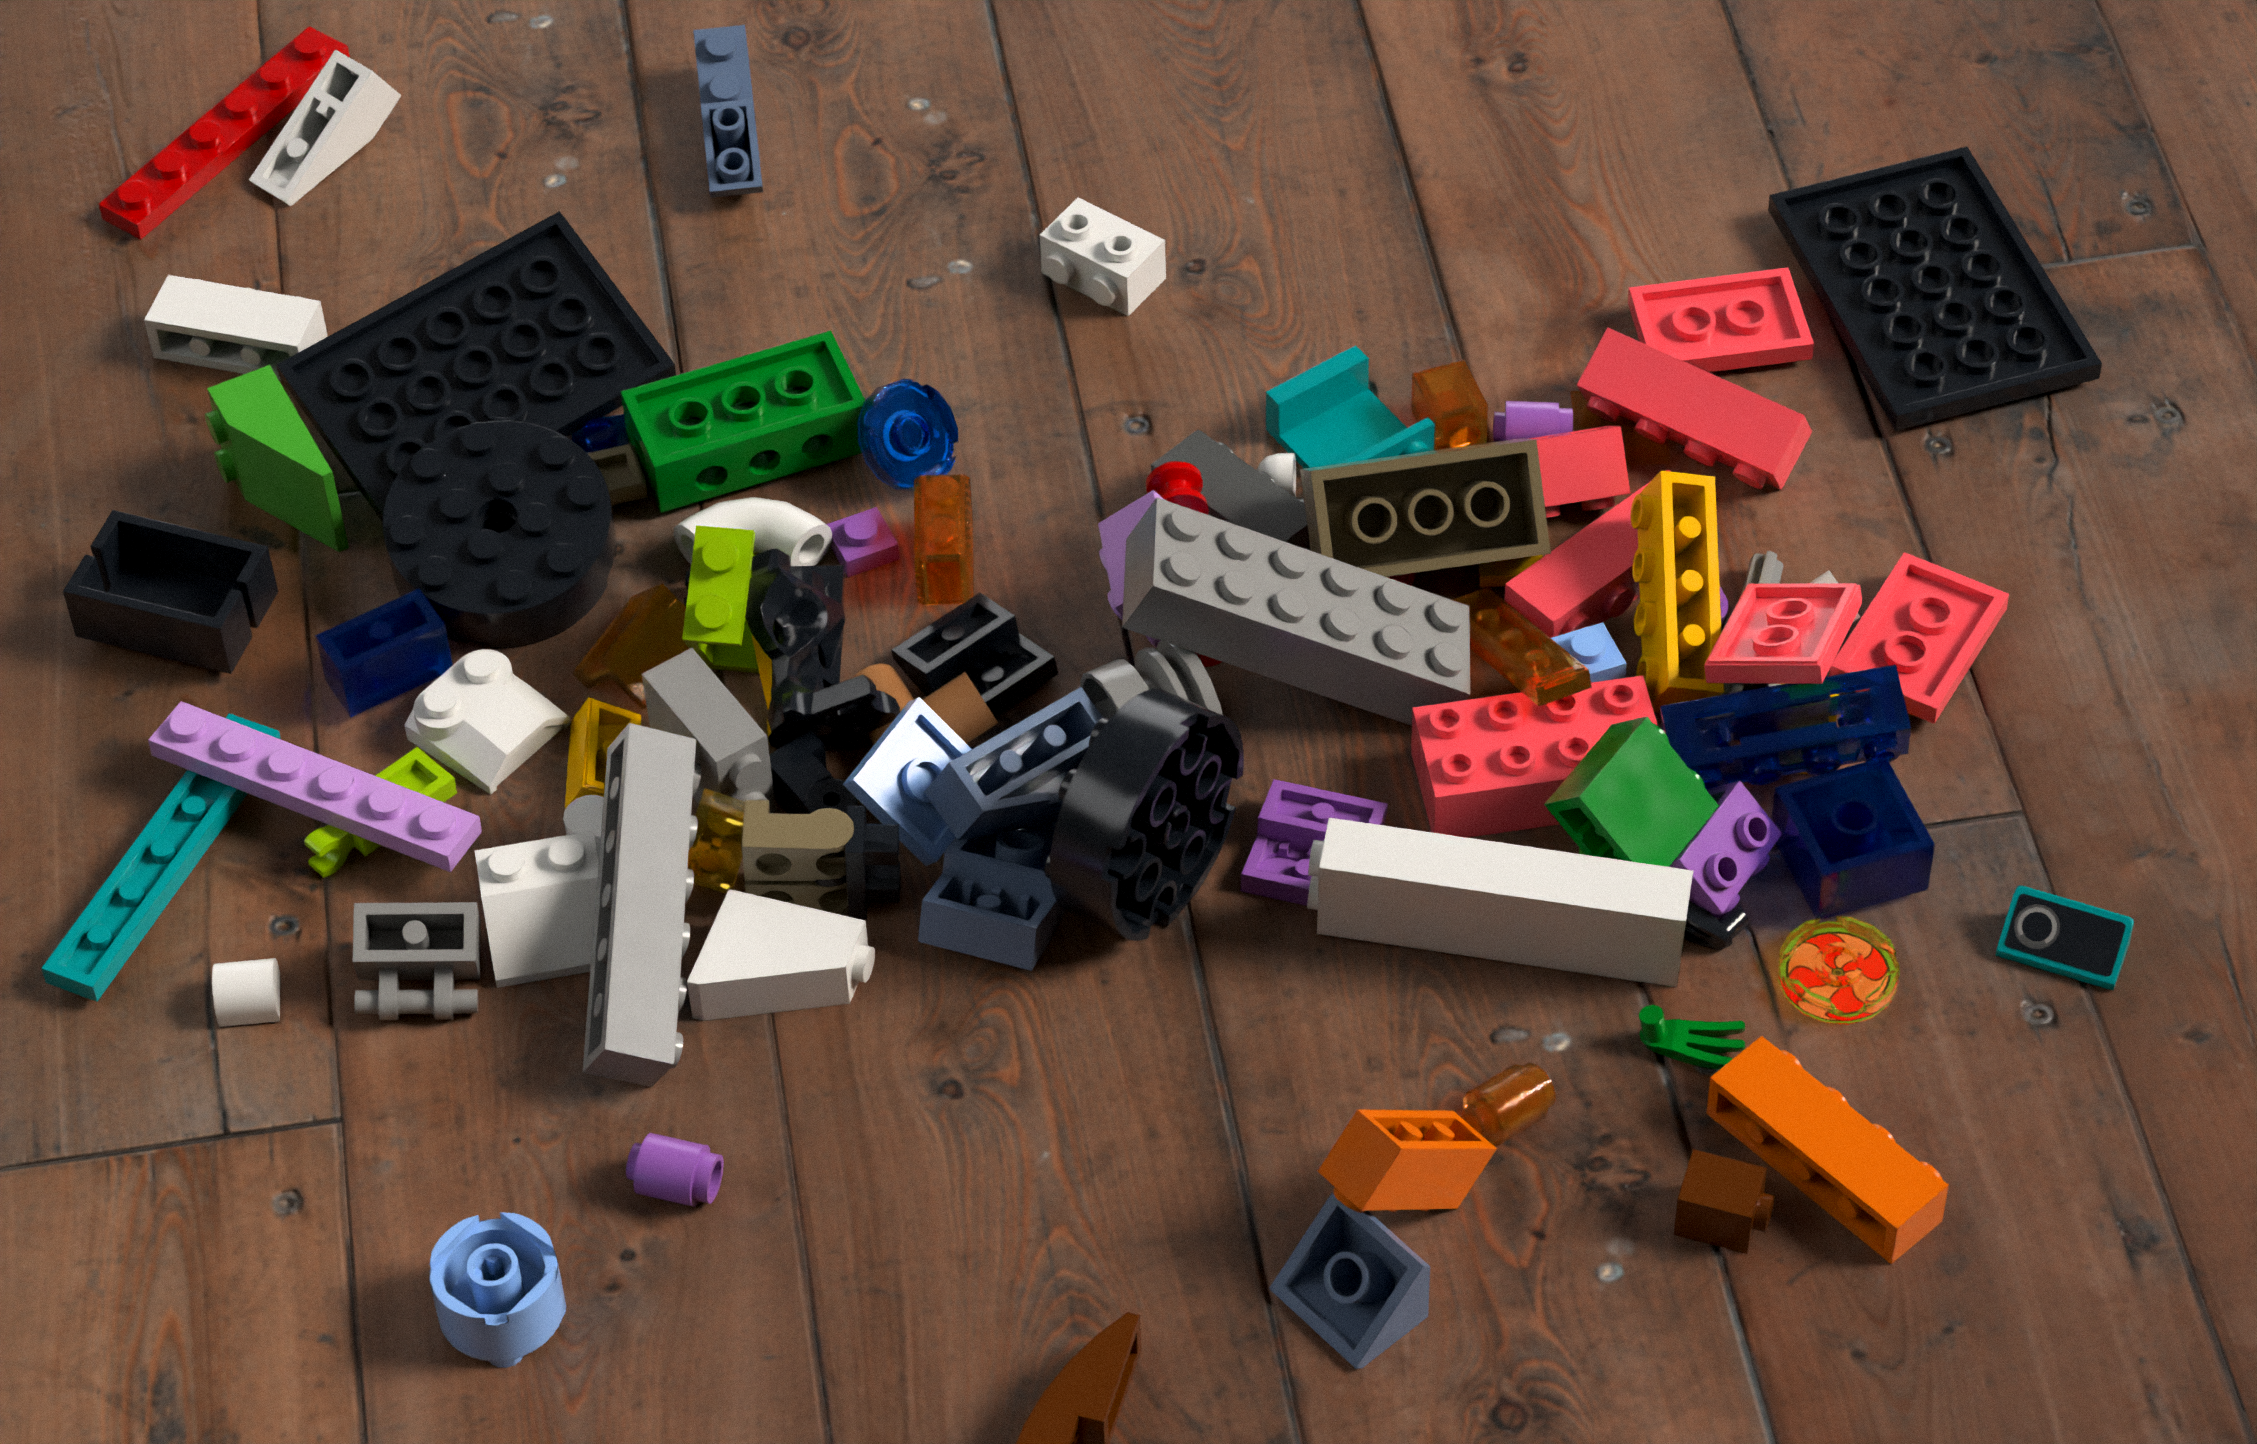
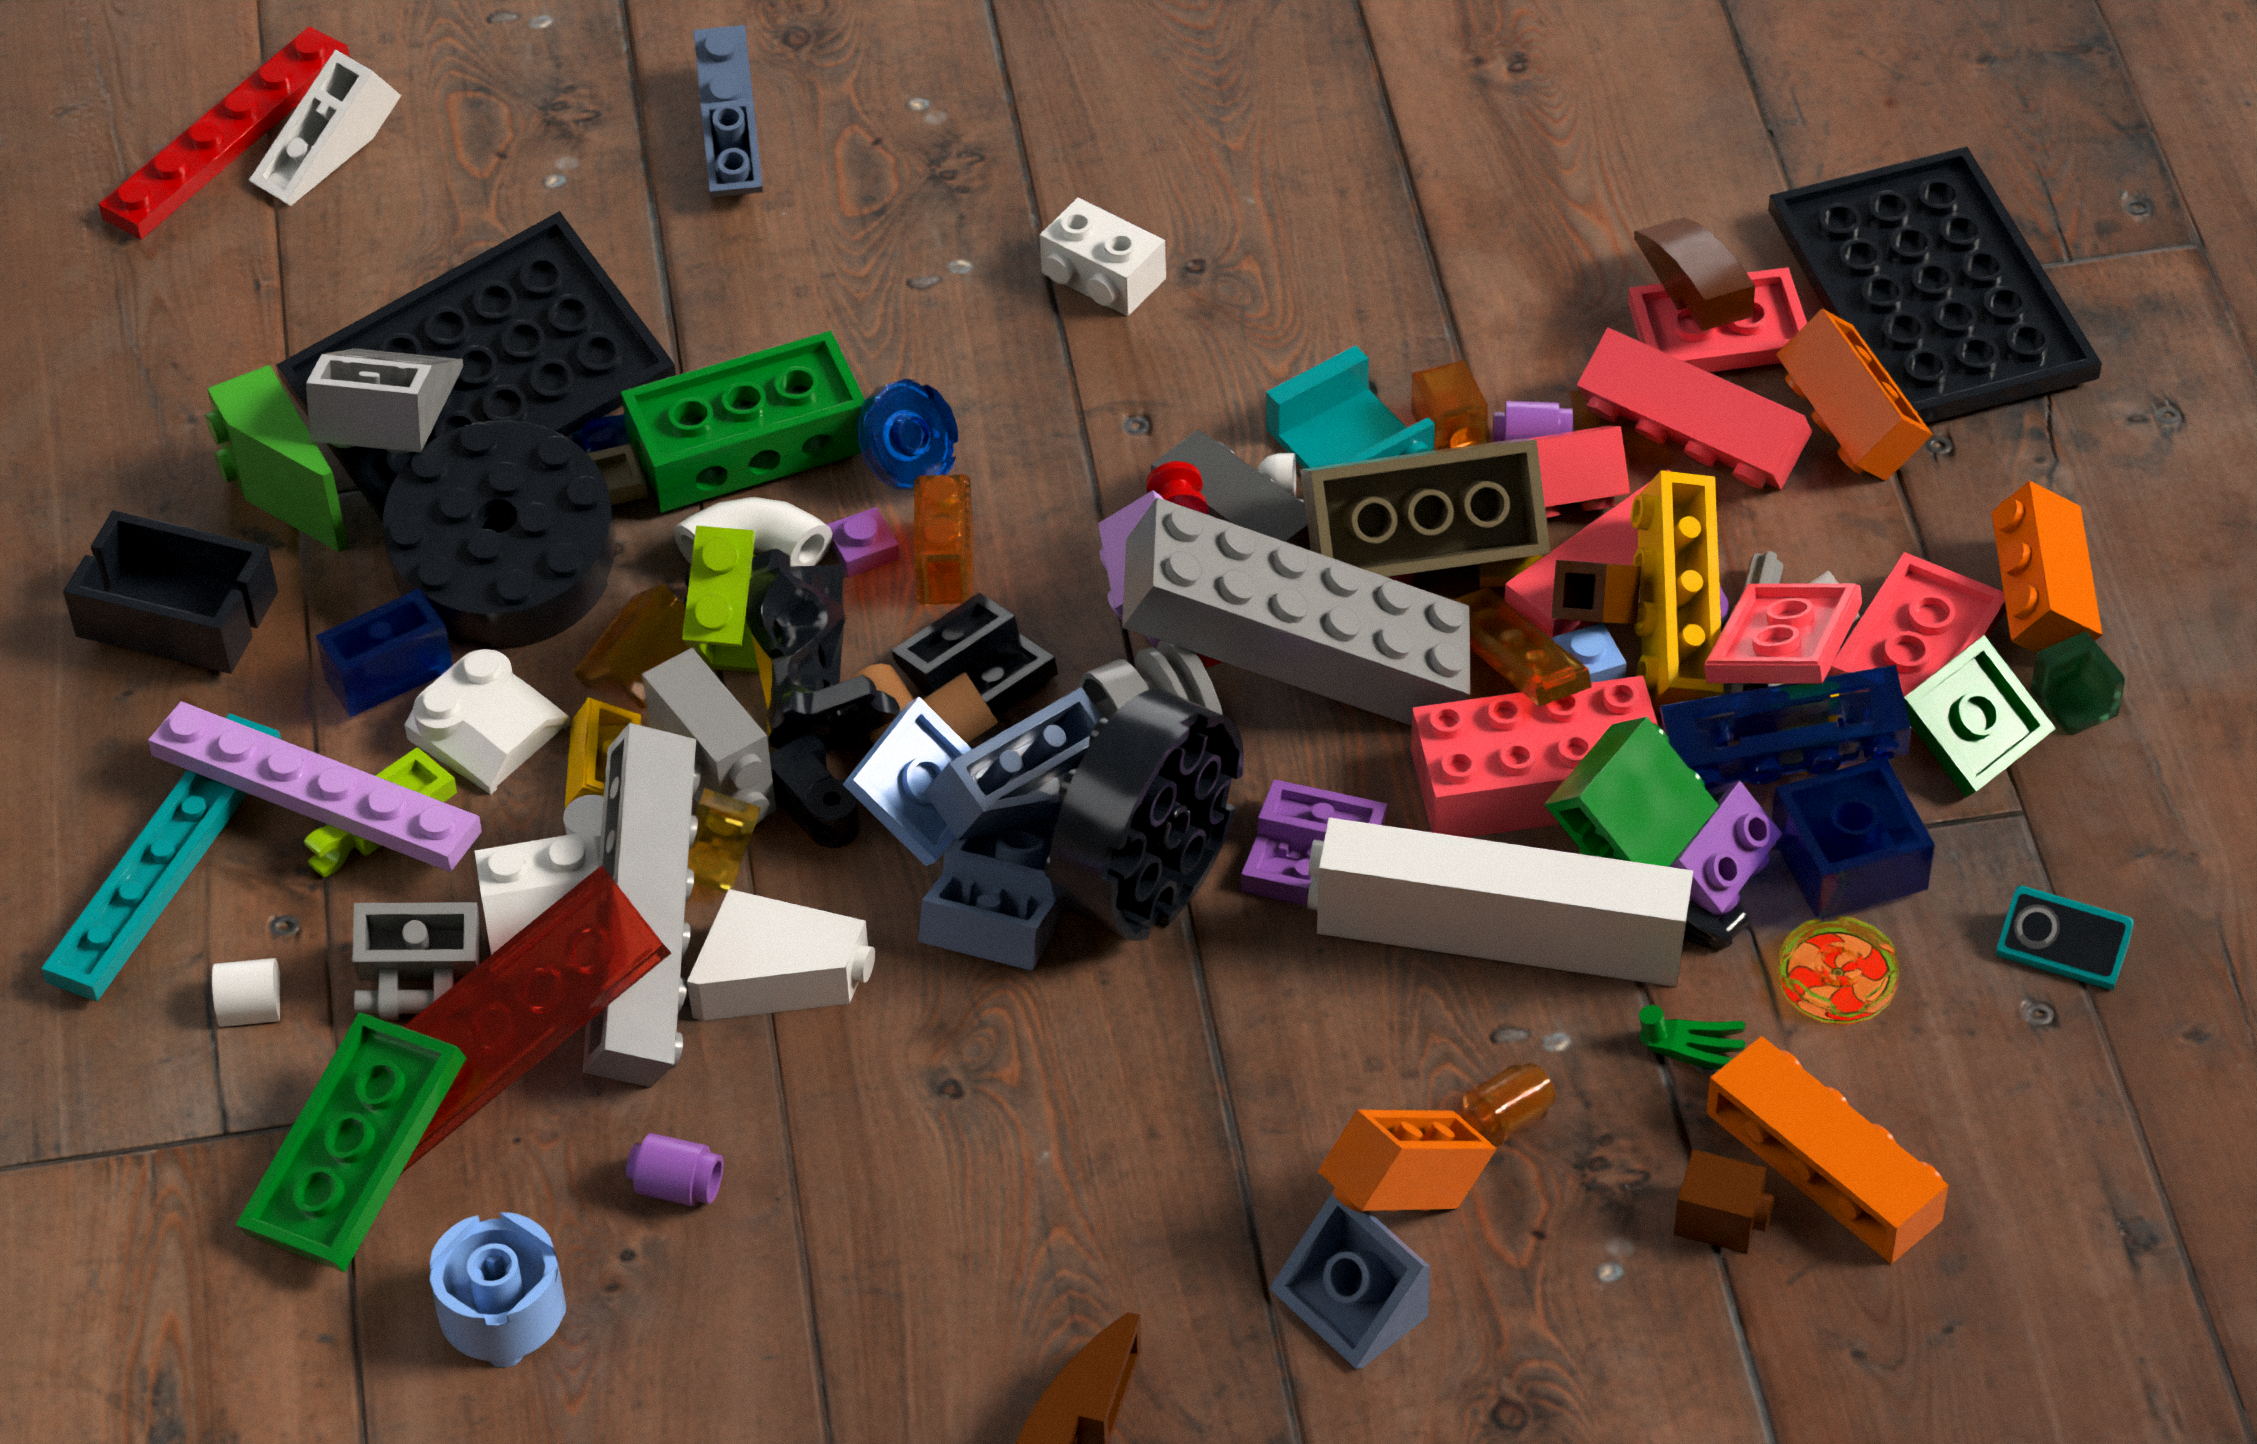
(230, 325): white brick -> none
(351, 1141): none -> green plate
(378, 398): none -> light grey slope
(536, 995): none -> clear red tile
(820, 858): dark tan hips -> none
(1596, 592): none -> reddish brown brick
(1698, 272): none -> reddish brown slope
(1852, 396): none -> orange brick
(1976, 716): none -> plate
(2044, 568): none -> orange brick
(2077, 683): none -> clear green panel

